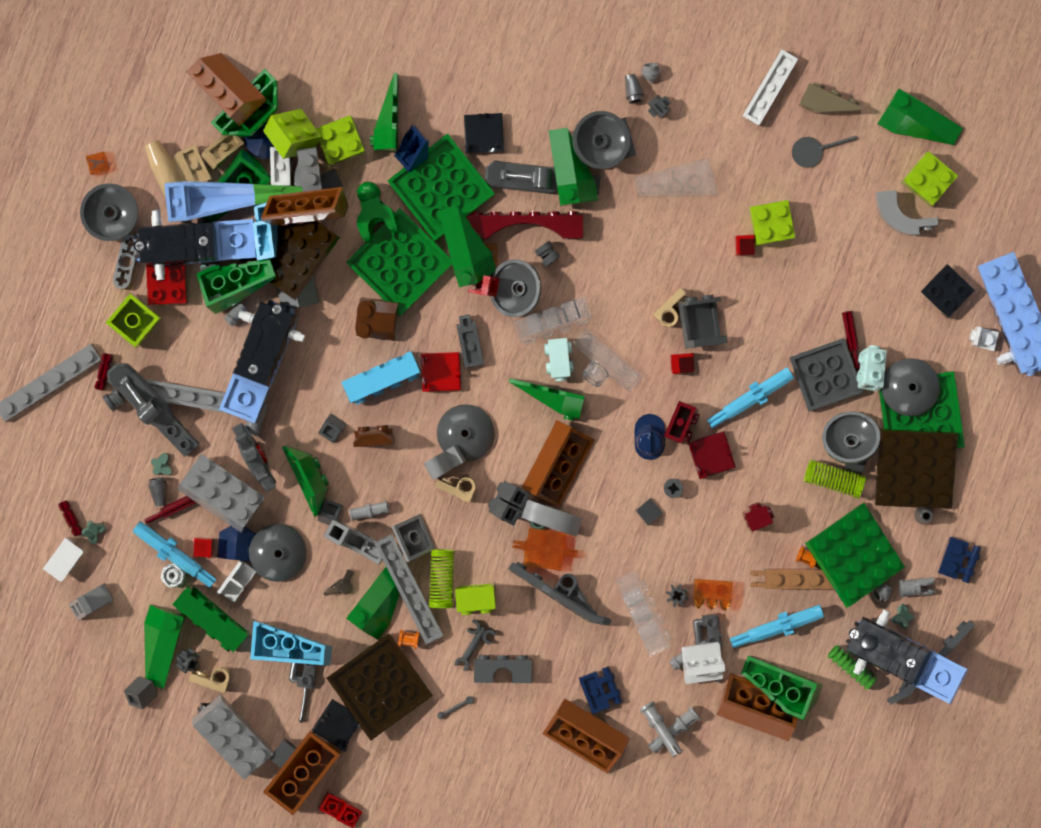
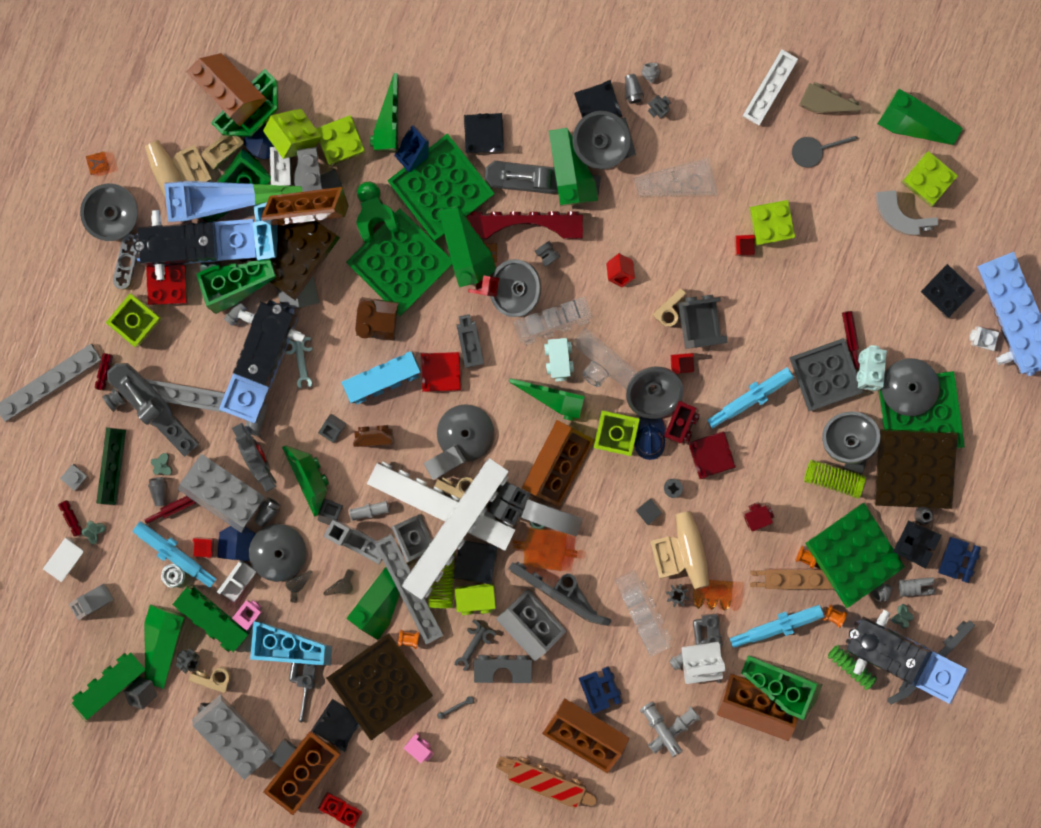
(73, 477): none -> light grey plate
(108, 686): none -> green wedge
(111, 466): none -> dark green plate
(241, 617): none -> bright pink brick
(267, 511): none -> flat silver cone
(296, 584): none -> clear smoke animal
(299, 346): none -> light aqua bar
(419, 748): none -> bright pink brick
(436, 503): none -> white brick
(455, 528): none -> white brick
(476, 562): none -> black piece
(531, 625): none -> light grey slope
(545, 782): none -> medium nougat hinge
(598, 99): none -> black piece
(616, 433): none -> lime brick
(620, 270): none -> red panel
(655, 401): none -> dark grey dish
(681, 553): none -> tan plate
(834, 616): none -> orange bush
(918, 549): none -> black hips

